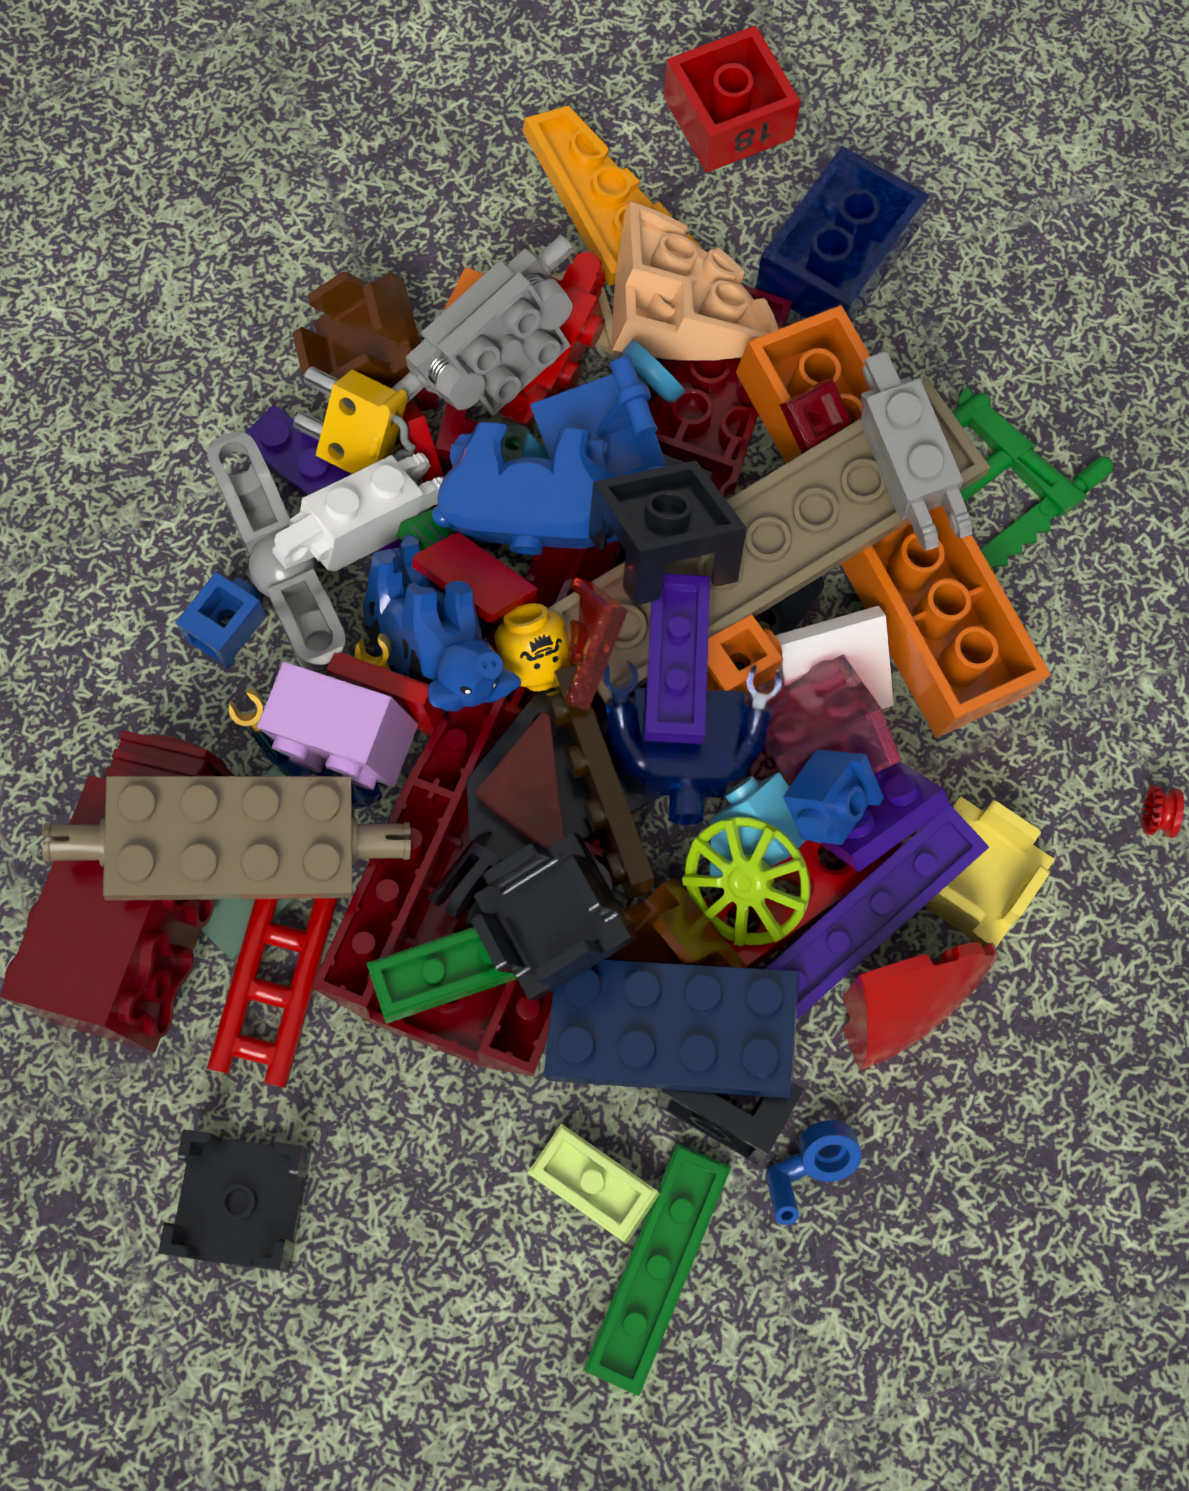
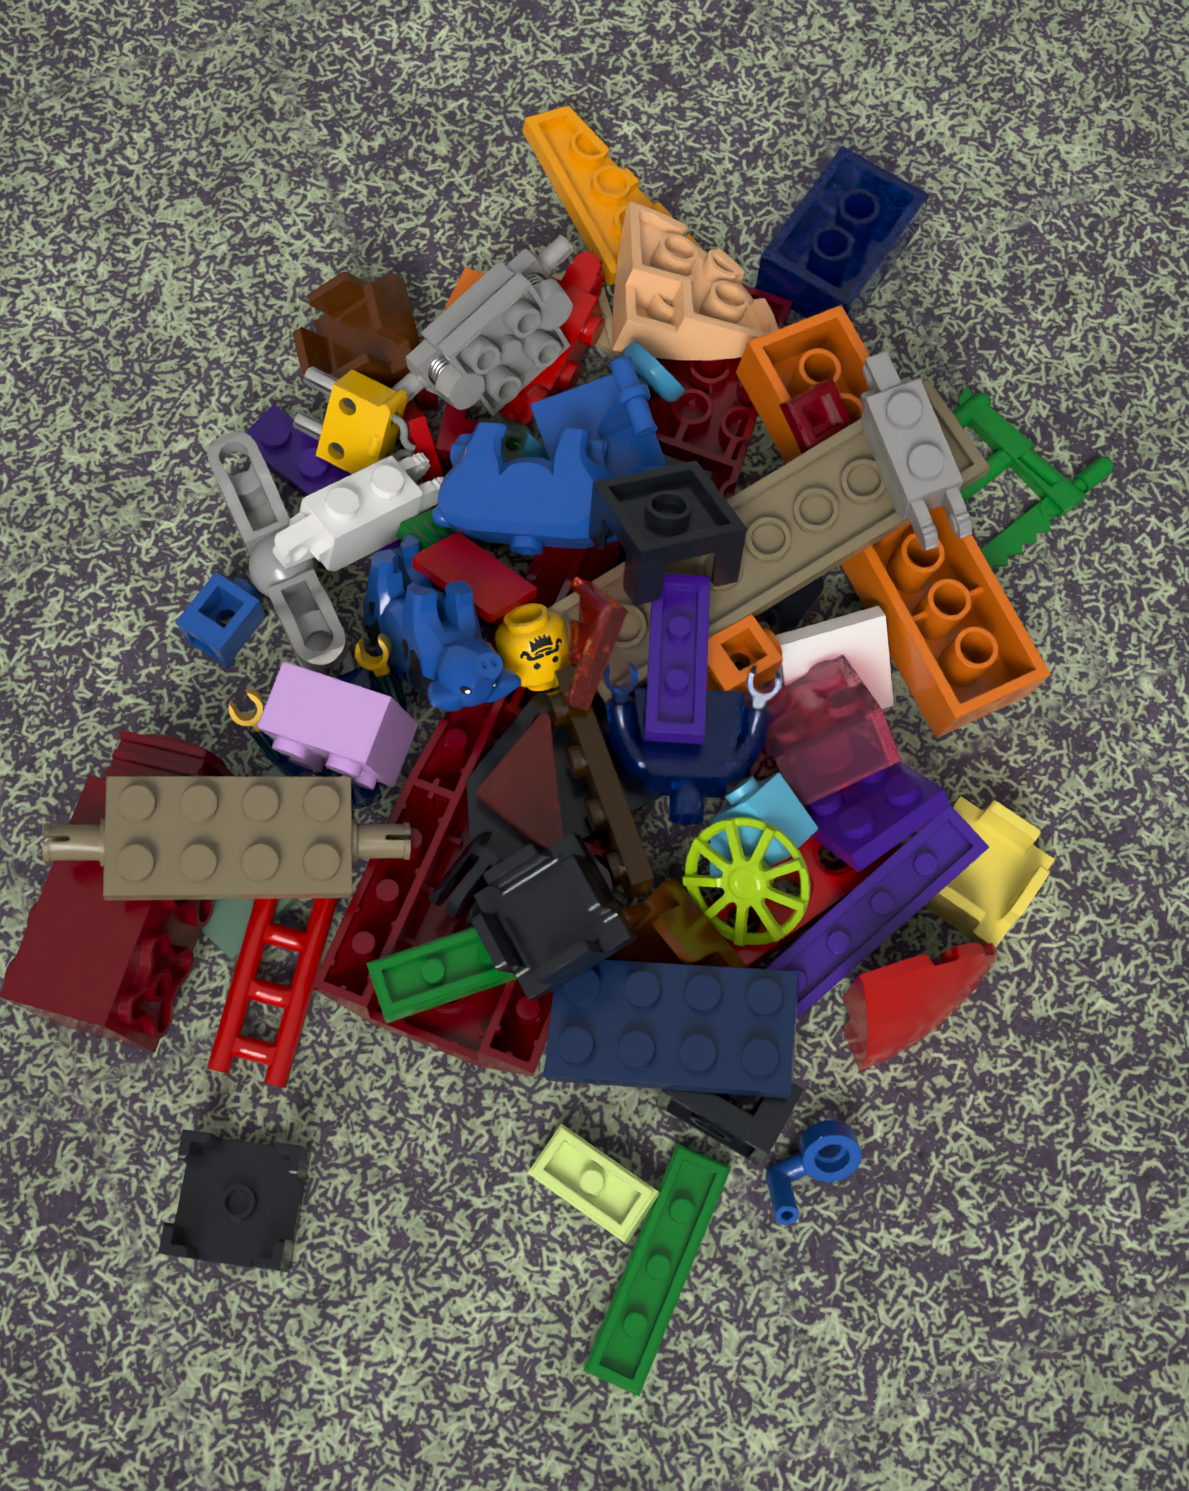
(406, 691): red tile -> none
(731, 98): red brick -> none
(832, 795): blue brick -> none
(1163, 810): red bush -> none

